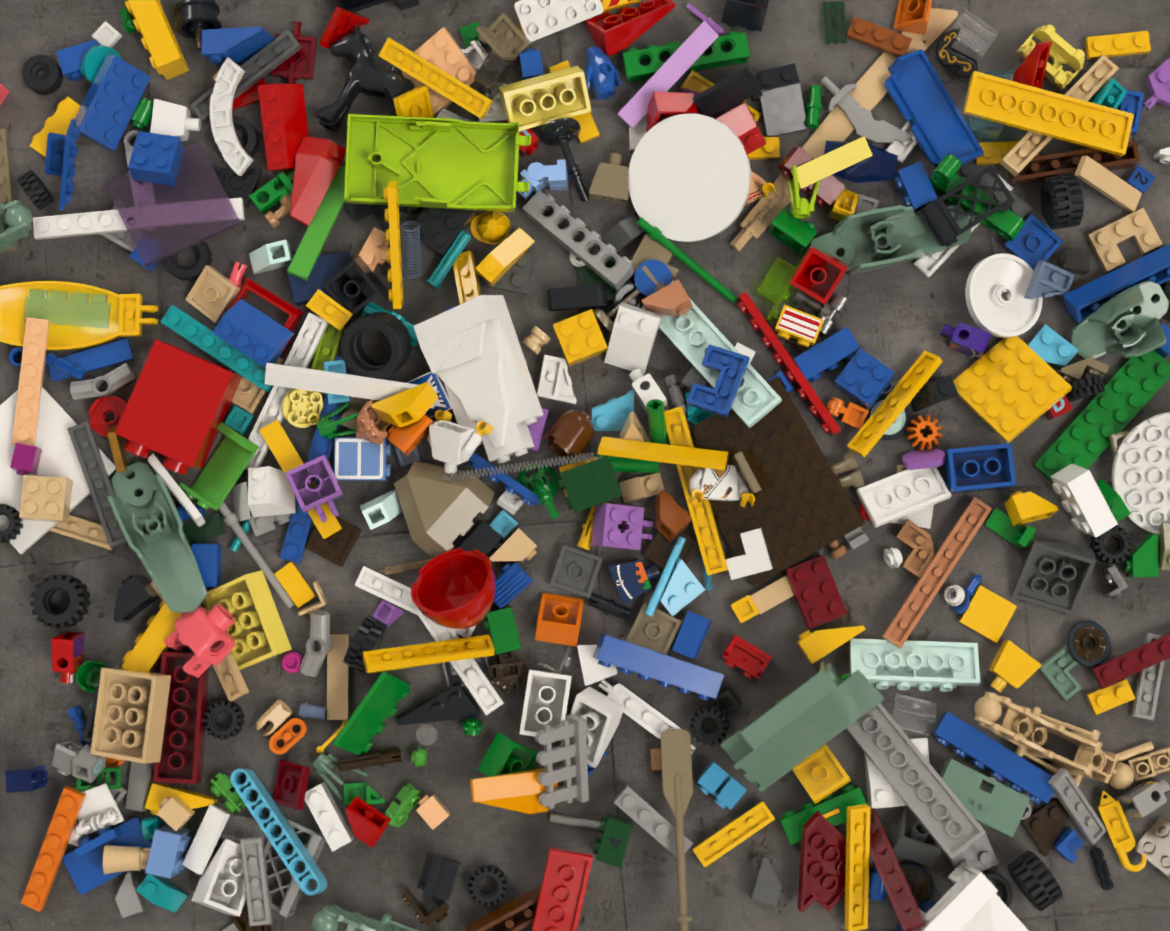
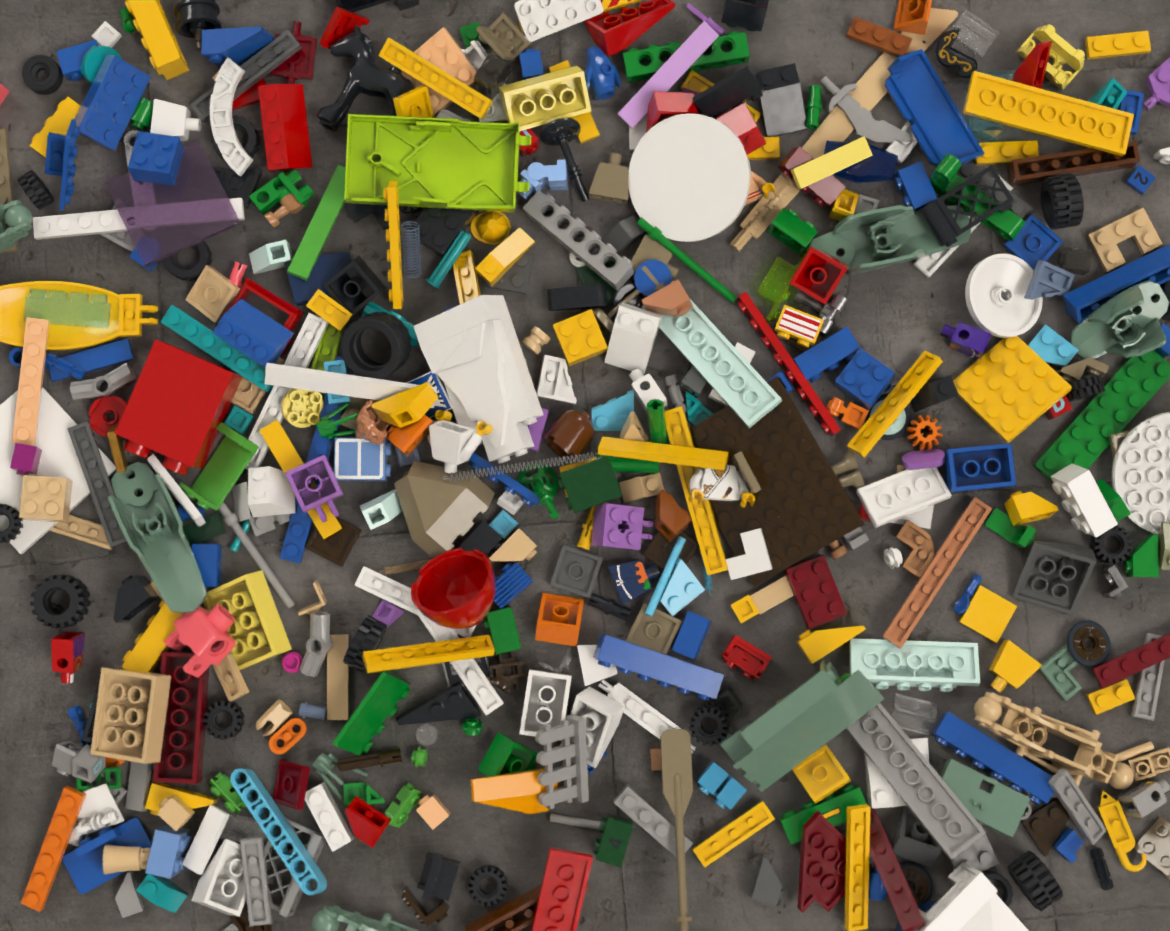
(26, 778): clear blue brick -> none
(89, 674): green hair -> none
(149, 826): teal slope -> none
(295, 584): yellow tile -> none
(315, 169): wedge -> none
(320, 749): yellow hinge -> none
(375, 249): light nougat hinge -> none
(731, 369): blue plate -> none
(800, 206): lime plant -> none
(835, 40): clear green tile -> none
(950, 592): white plate -> none
(1084, 90): tan plate -> none
(1108, 183): tan tile -> none

